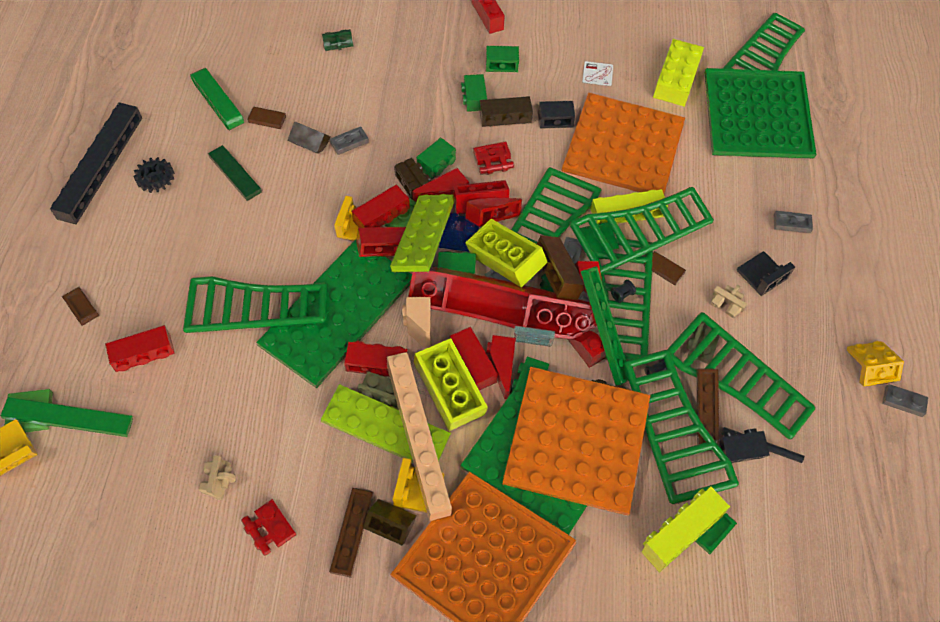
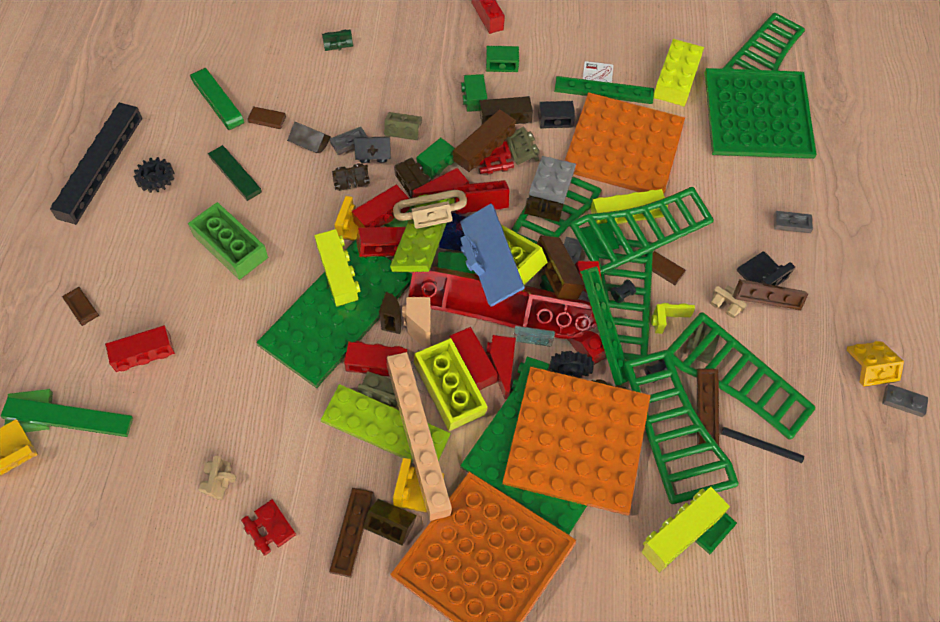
(228, 240): none -> bright green brick
(248, 288): green bar -> none
(336, 267): none -> neon yellow brick
(358, 171): none -> dark brown hinge
(362, 145): none -> black brick
(390, 314): none -> dark brown brick
(402, 125): none -> olive bracket
(430, 214): none -> tan bar
(484, 140): none -> reddish brown brick
(490, 255): none -> medium blue bracket
(498, 209): red slope -> none
(522, 146): none -> olive bracket
(543, 208): none -> dark brown hinge
(552, 179): none -> light grey plate
(572, 364): none -> black gear
(606, 89): none -> green tile
(665, 310): none -> neon yellow bracket
(744, 446): black brick -> none
(770, 295): none -> reddish brown tile

